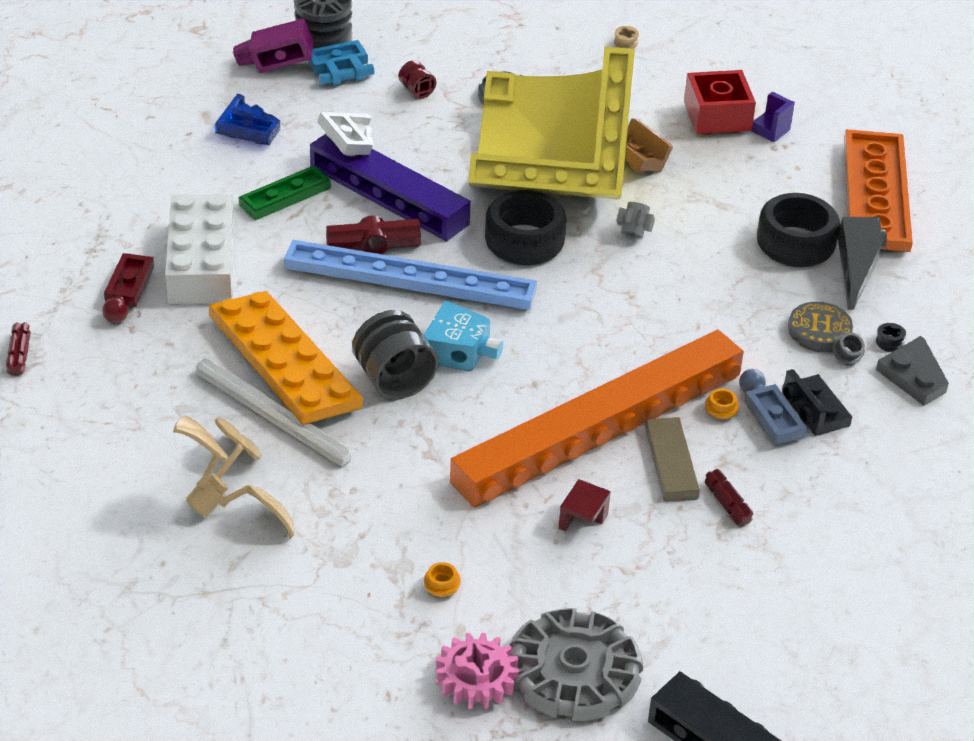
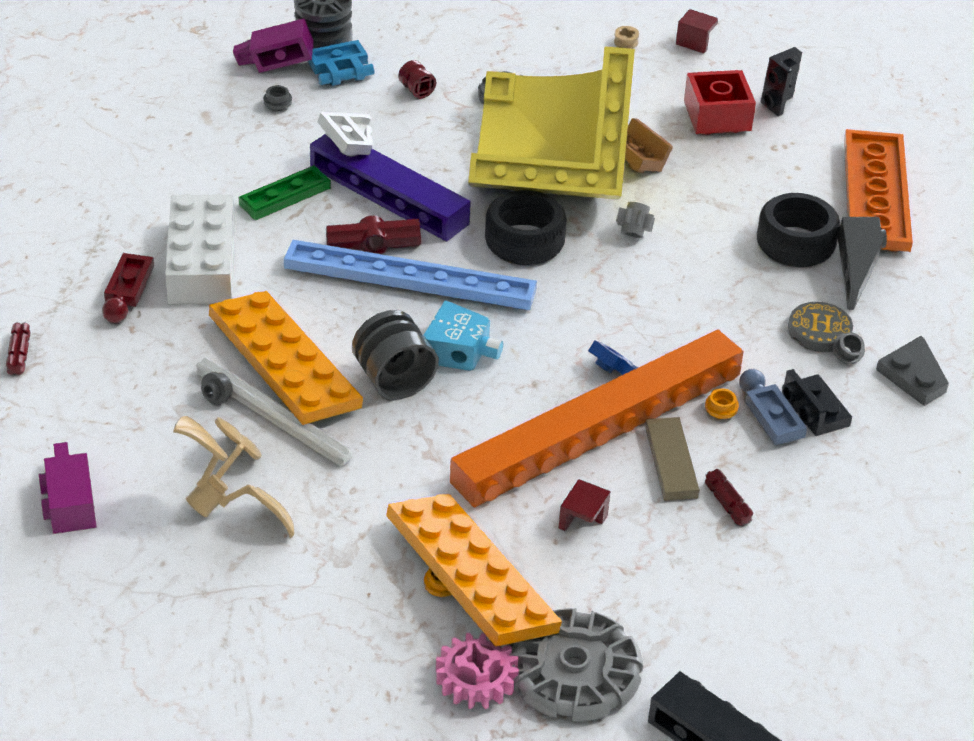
(68, 491): none -> magenta hinge
(216, 388): none -> dark grey plate
(247, 122): clear blue wing -> none
(277, 98): none -> dark grey plate
(473, 570): none -> light orange plate
(610, 359): none -> blue plate
(694, 30): none -> dark red panel
(776, 119): dark purple panel -> none
(781, 79): none -> black bracket
(890, 336): black bush -> none

